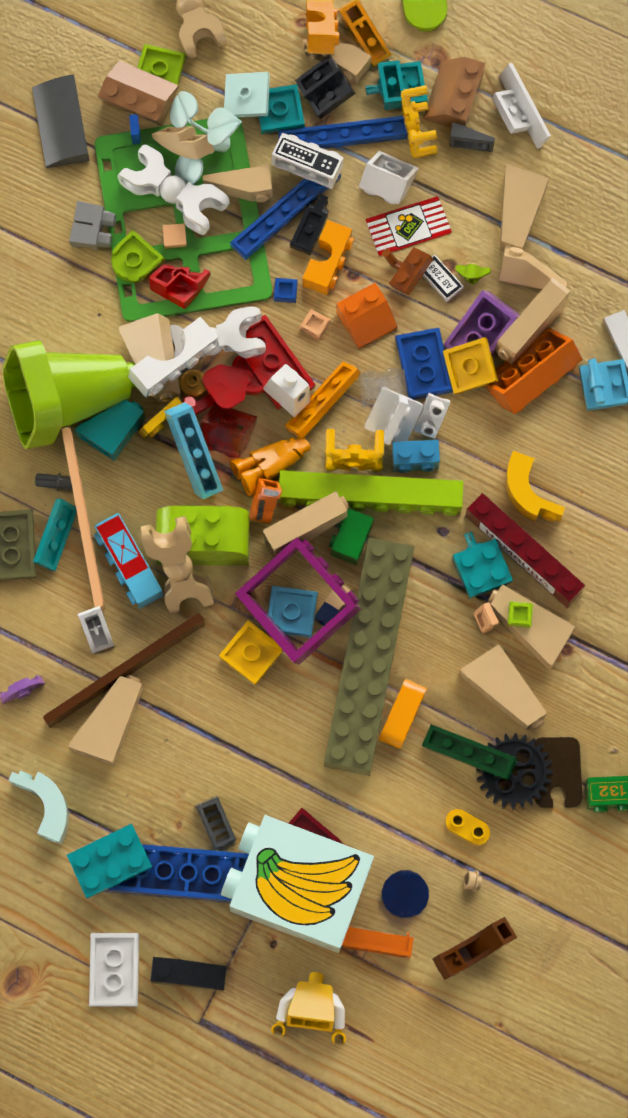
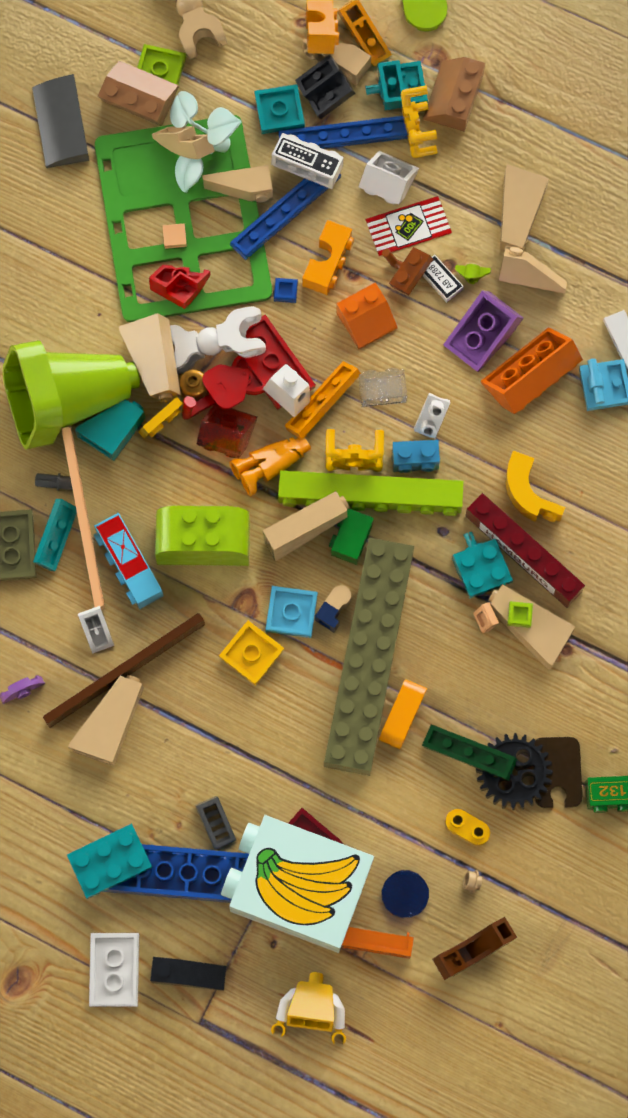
(56, 815): light aqua arch -> none
(89, 224): light grey hips -> none
(135, 129): blue tile -> none
(135, 258): lime tile -> none
(151, 373): white arch -> none
(177, 565): tan piece -> none
(188, 198): white piece -> none
(193, 450): medium azure brick -> none
(247, 94): light aqua plate -> none
(265, 500): orange leg -> none
(310, 226): black hinge -> none
(314, 324): light nougat tile -> none
(334, 581): magenta window -> none
(394, 415): white bracket -> none
(423, 363): blue tile -> none
(470, 139): dark grey slope -> none
(470, 366): yellow plate -> none
(503, 686): tan slope -> none
(518, 108): white bracket -> none
(533, 321): tan slope -> none

